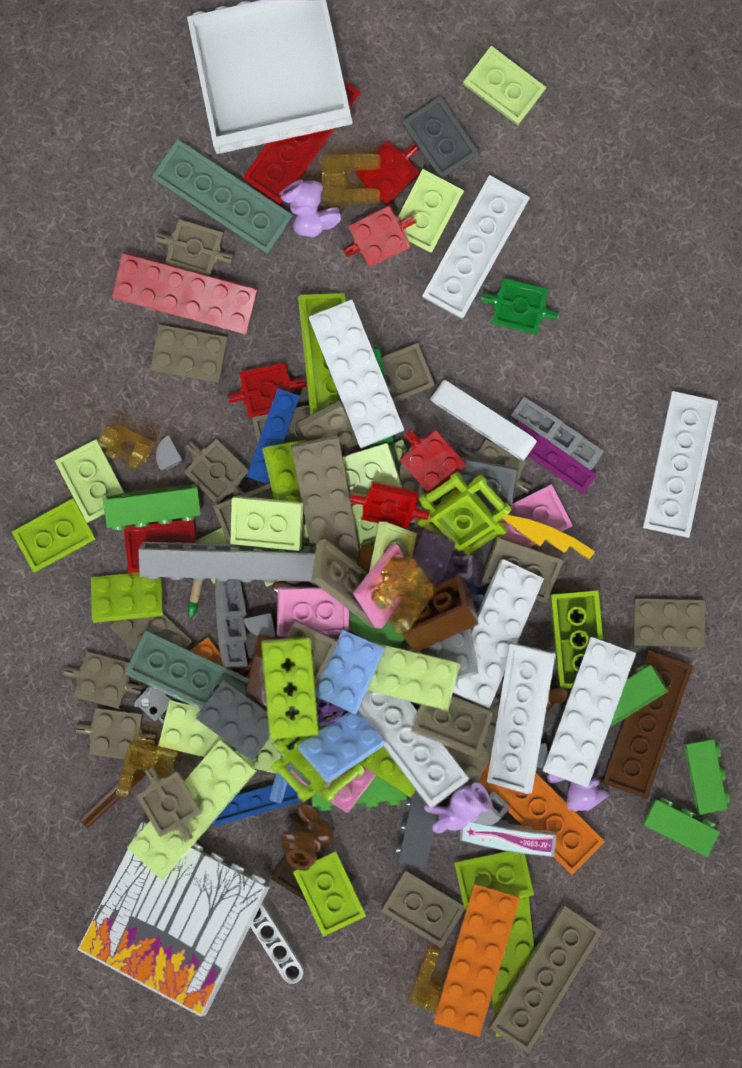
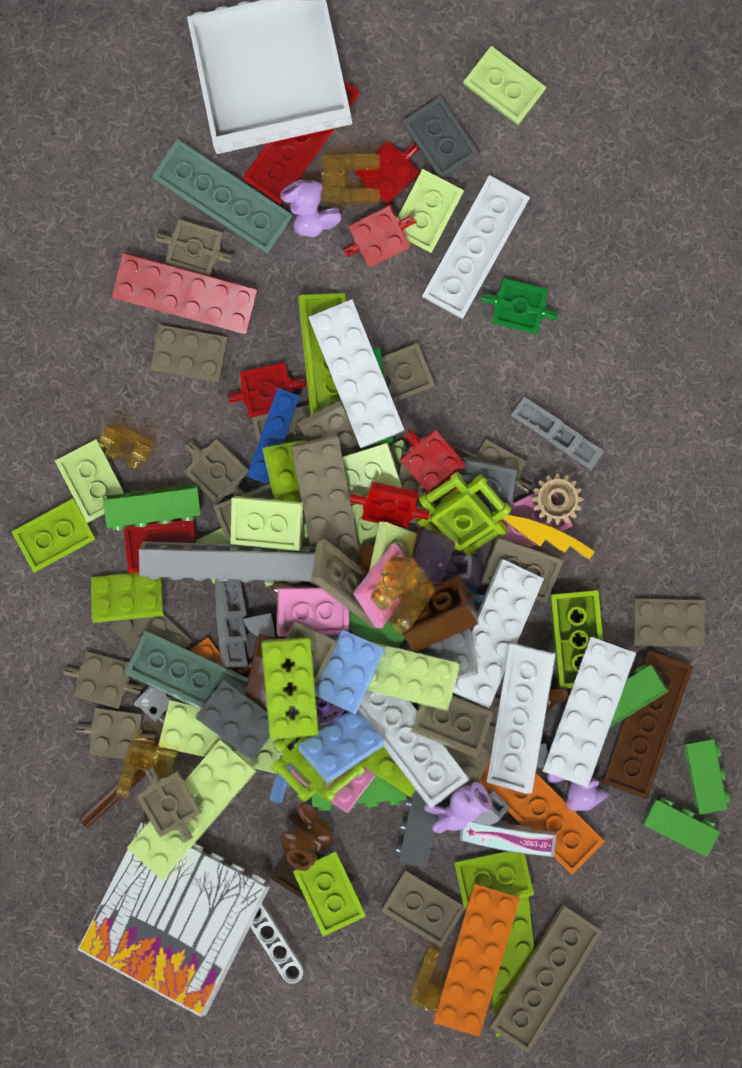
(167, 454): light grey brick -> none
(194, 597): tan piece -> none
(253, 803): blue plate -> none
(483, 420): white beam -> none
(559, 462): magenta plate -> none
(569, 495): none -> tan gear
(680, 464): white plate -> none

